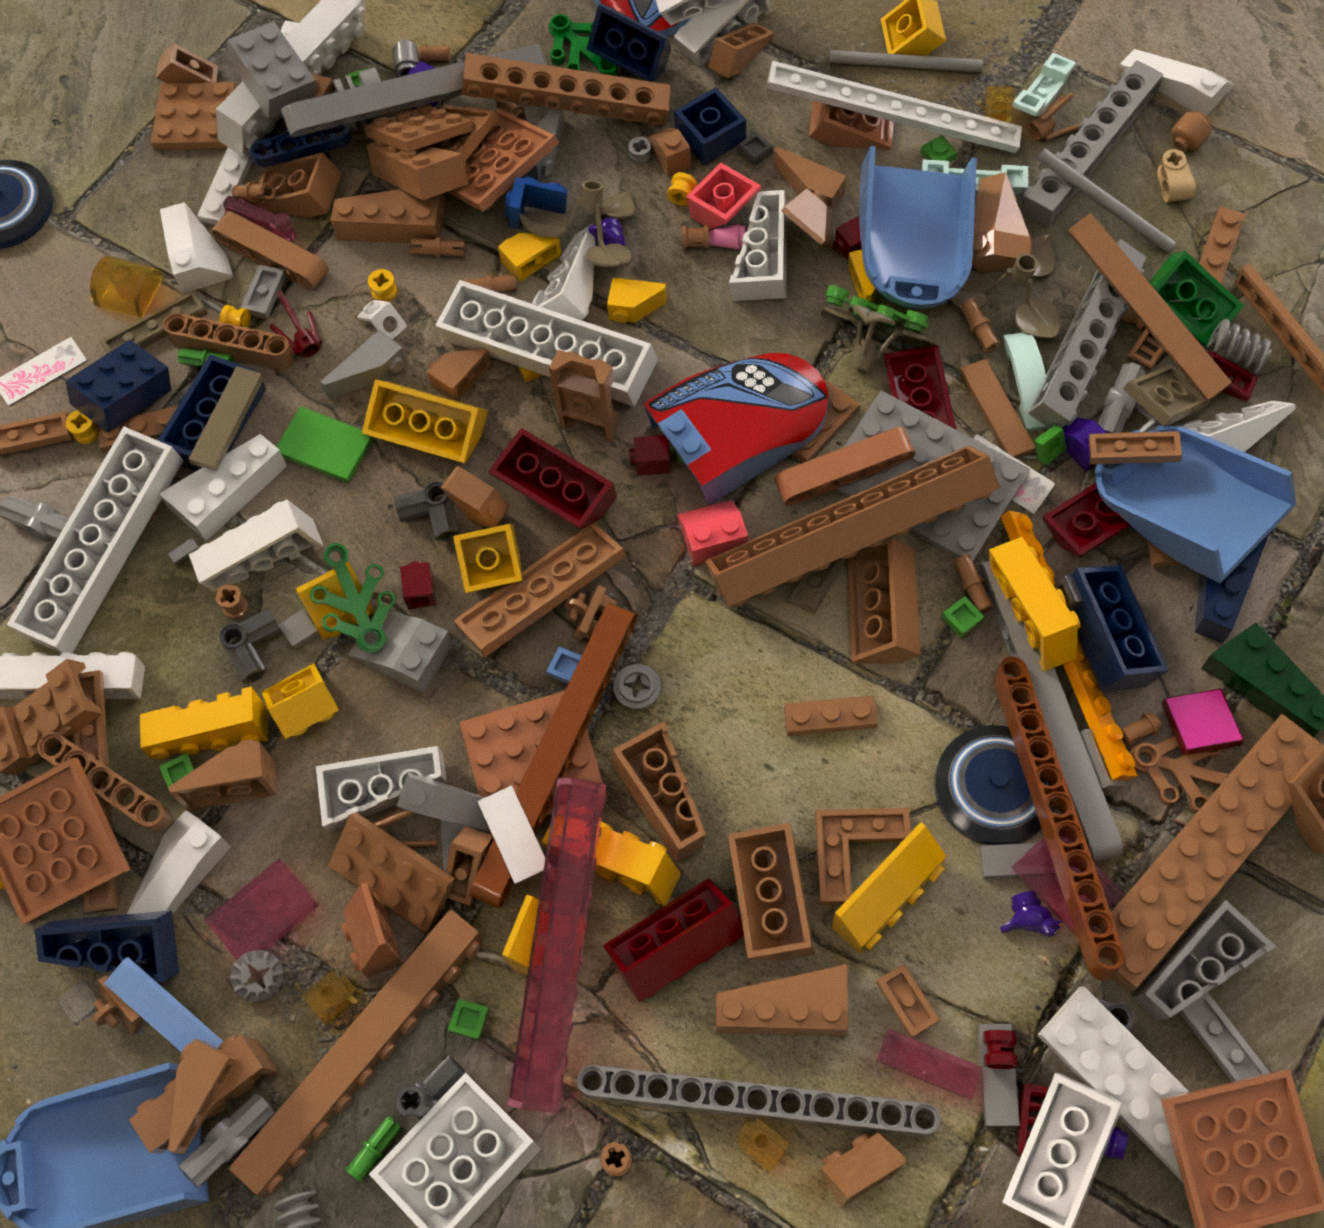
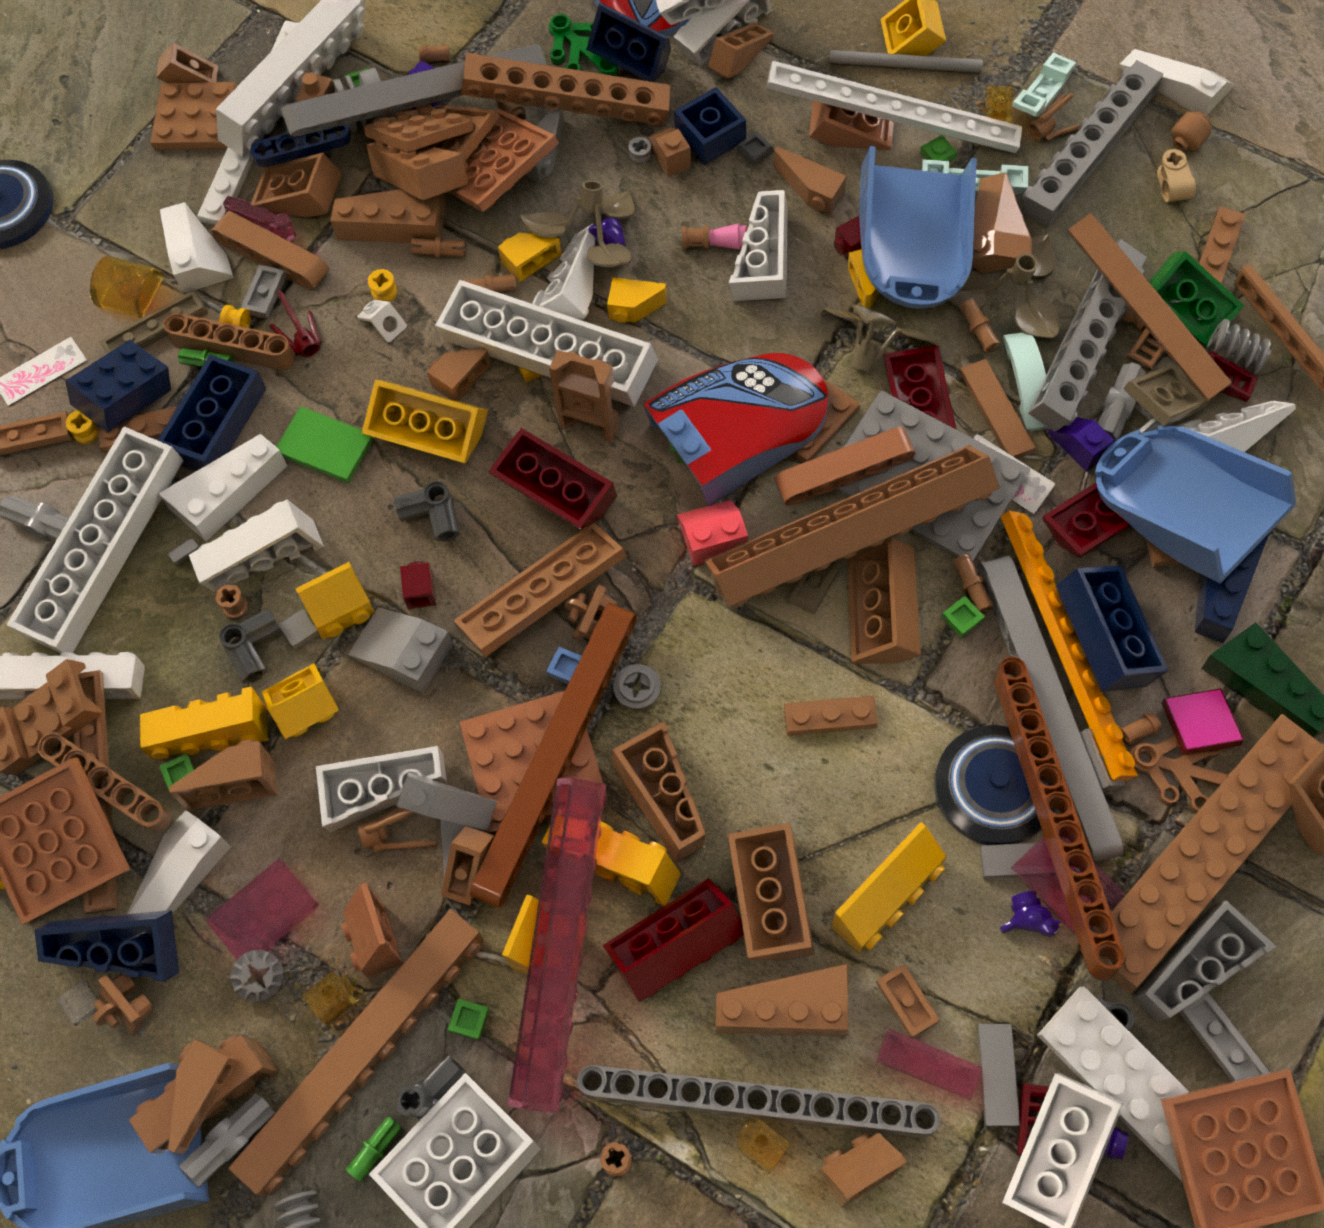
(158, 1006): light blue tile -> none
(226, 418): dark tan tile -> none
(254, 191): medium nougat pin -> none
(270, 68): light grey brick -> none
(355, 603): green plant -> none
(373, 360): light grey slope -> none
(393, 872): medium nougat plate -> none
(405, 57): light grey brick -> none
(475, 498): medium nougat slope -> none
(488, 557): yellow slope -> none
(513, 834): white sticker -> none
(534, 194): blue bracket -> none
(650, 455): dark red brick -> none
(681, 186): yellow wheel -> none
(720, 196): coral slope -> none
(812, 216): slope -> none
(838, 829): medium nougat plate -> none
(912, 320): bright green plant -> none
(1000, 1049): dark red wheel -> none
(1036, 602): yellow wedge -> none
(1050, 444): bright green plate -> none
(1071, 592): dark grey tile -> none
(1106, 200): light grey piece -> none
(1135, 447): medium nougat plate -> none

